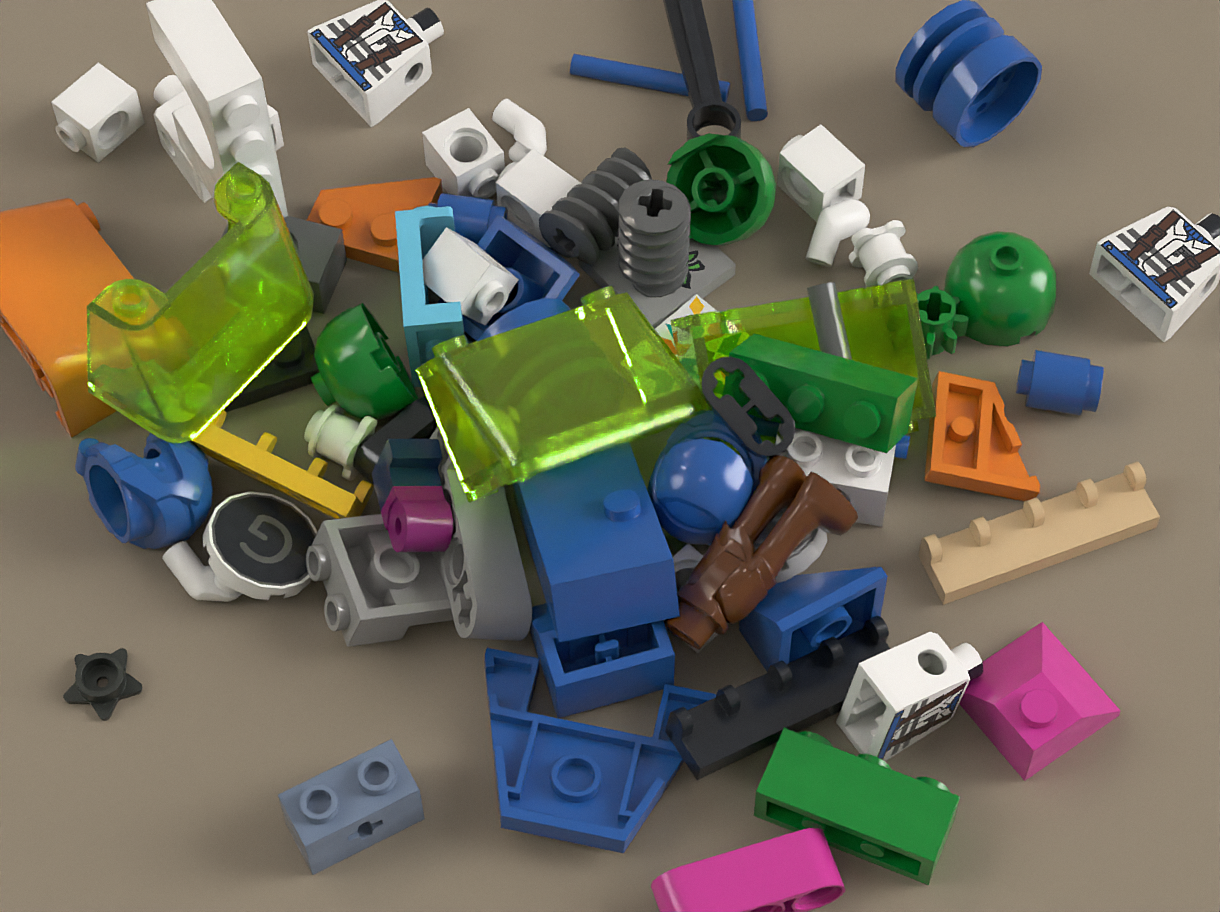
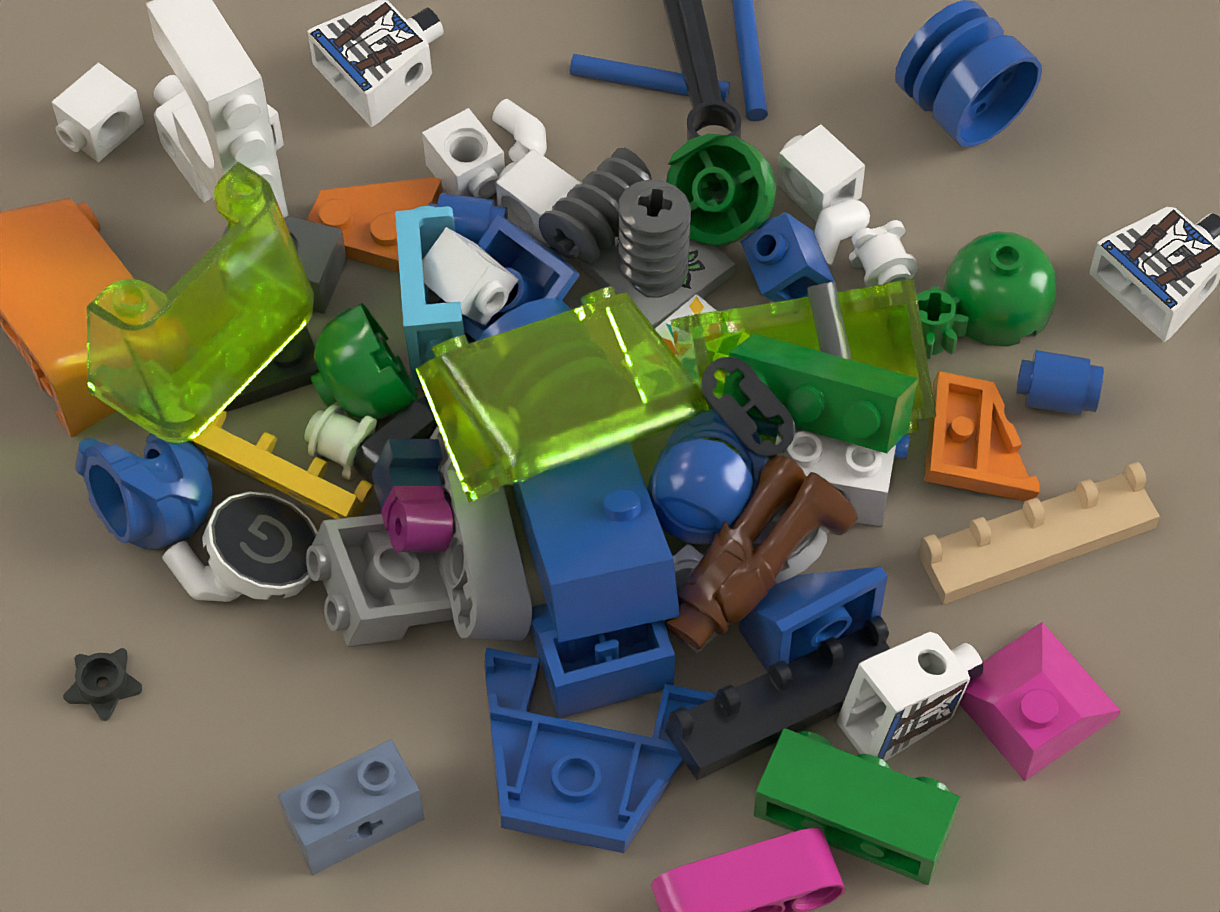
(785, 258): none -> blue brick

